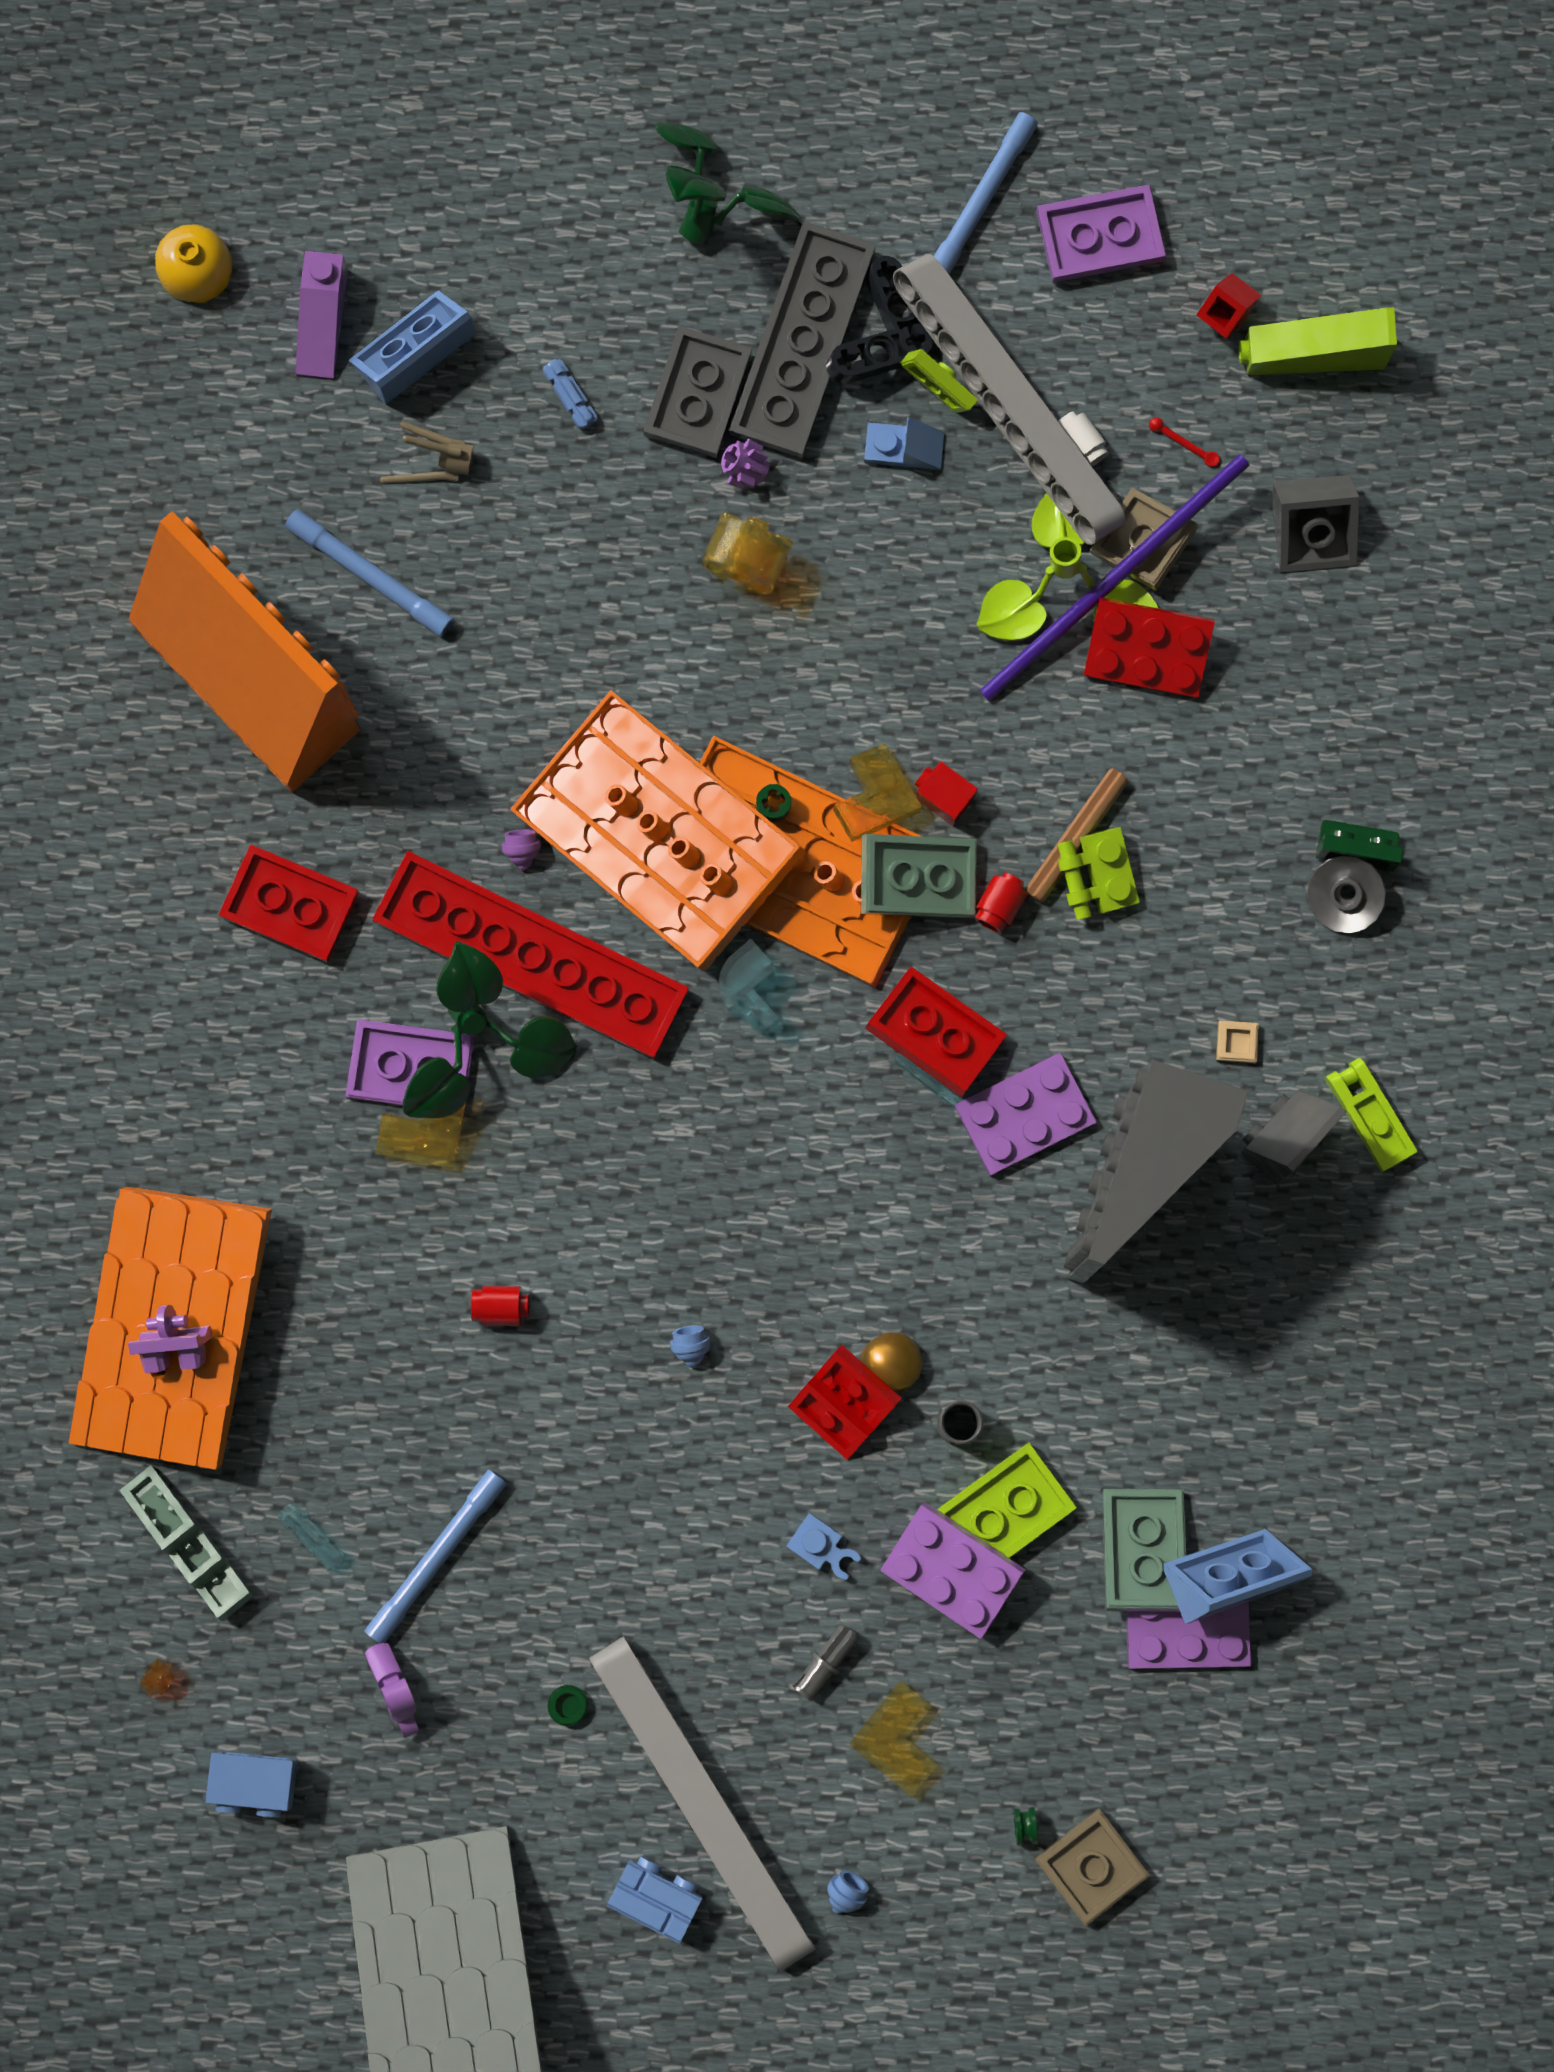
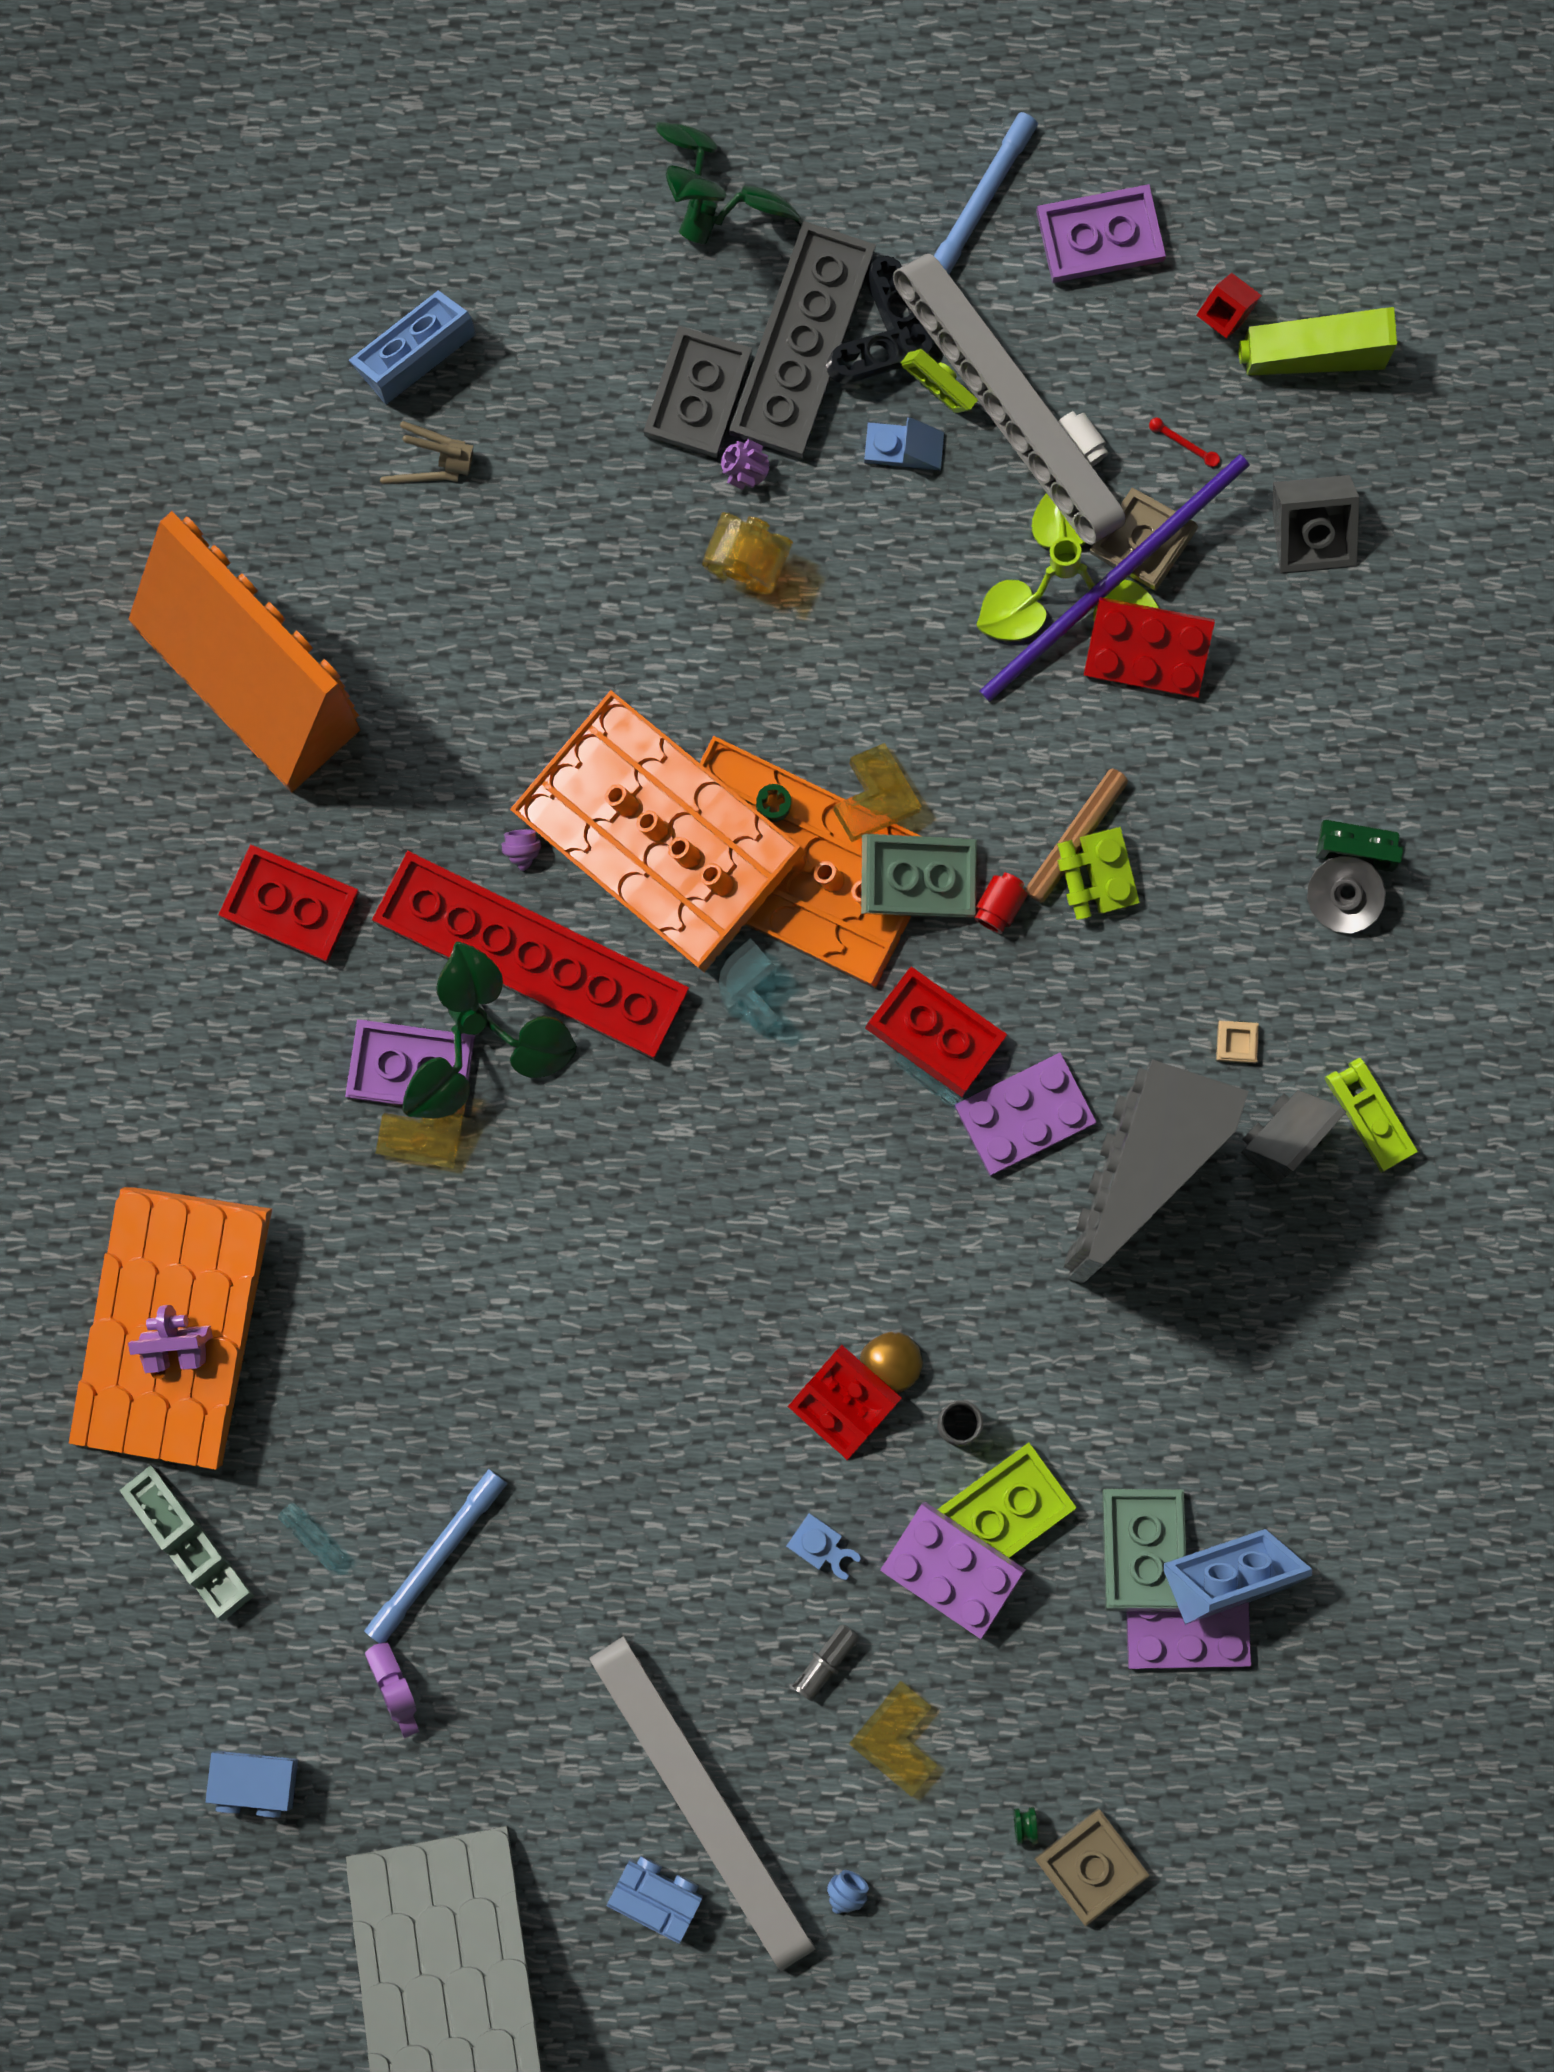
(157, 1677): clear orange plate -> none
(193, 263): yellow cylinder -> none
(320, 313): medium lavender slope -> none
(320, 538): medium blue piece -> none
(499, 1305): red brick -> none
(567, 1705): dark green tile -> none
(569, 394): medium blue axle -> none
(690, 1344): medium blue plate -> none
(945, 792): red brick -> none

